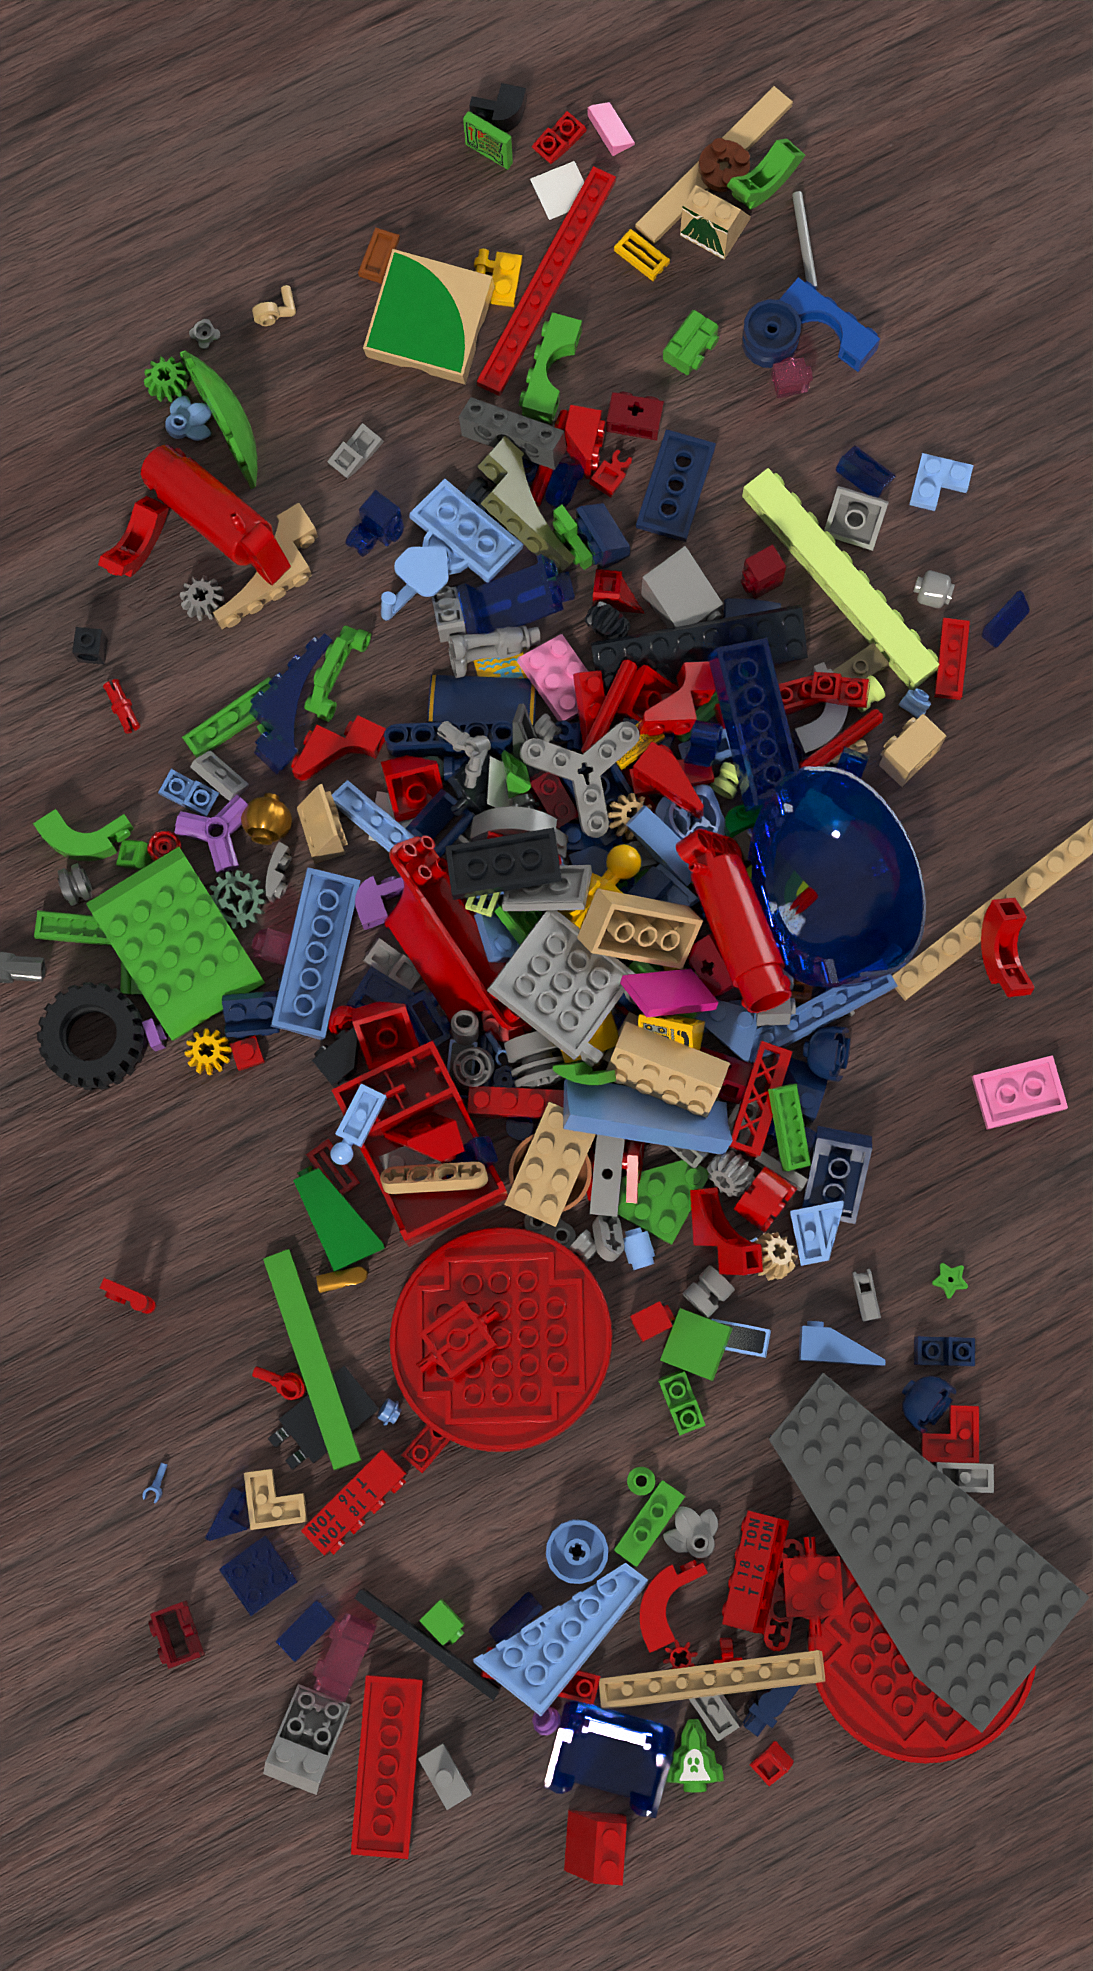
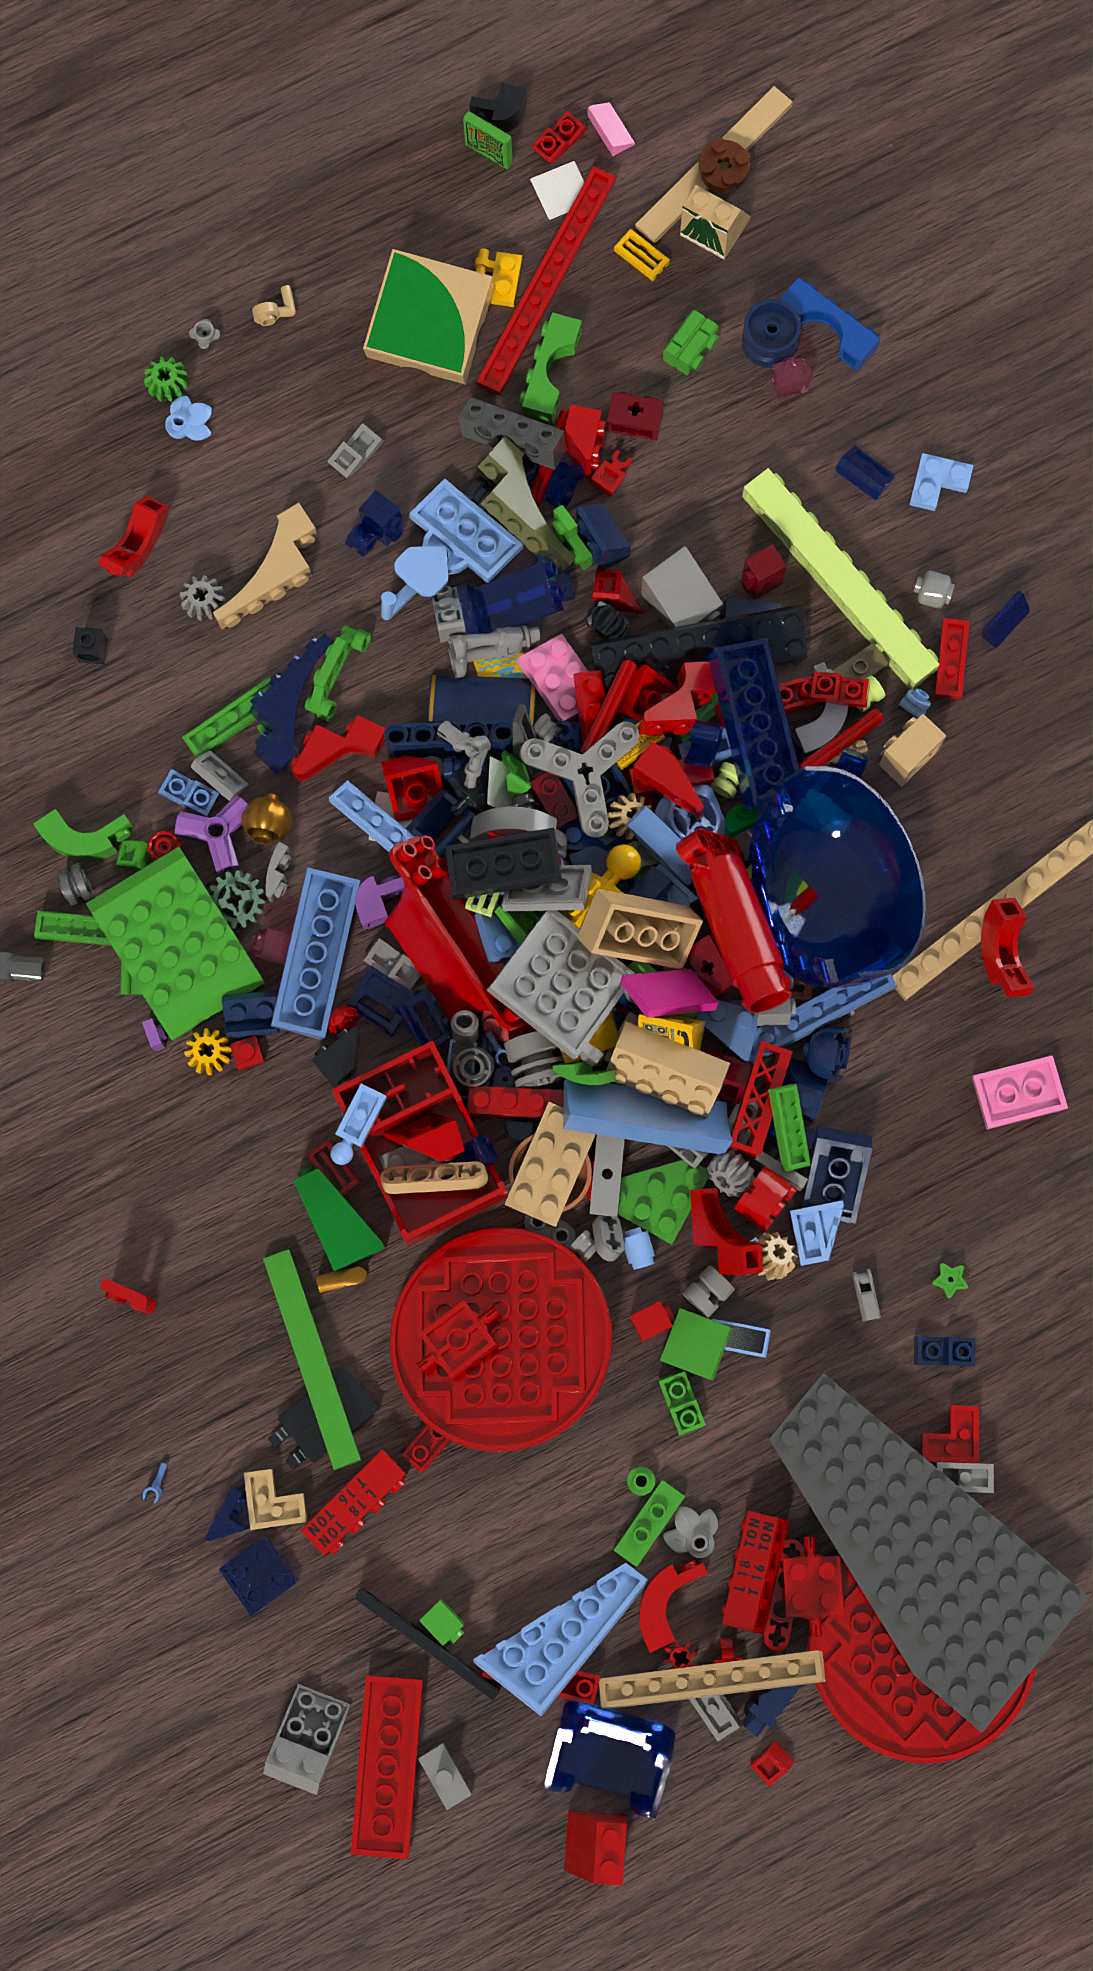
(63, 1015): black tyre -> none
(121, 706): red pin -> none
(158, 1628): dark red window -> none
(214, 511): red piece -> none
(227, 414): bright green brick -> none
(289, 1385): red plate -> none
(306, 1630): clear blue tile -> none
(322, 825): tan slope -> none
(344, 1656): clear pink brick -> none
(378, 255): dark orange tile -> none
(384, 1032): red slope -> none
(389, 1411): medium blue plate -> none
(516, 1618): clear blue slope -> none
(547, 1722): medium lavender plate -> none
(560, 1555): medium blue wheel -> none
(633, 1162): wing -> none
(685, 500): dark blue plate -> none
(694, 1761): bright green rock -> none
(768, 175): bright green arch -> none
(804, 238): light grey bar -> none
(829, 1346): medium blue slope -> none
(856, 518): light grey slope -> none
(926, 1401): dark blue cylinder -> none

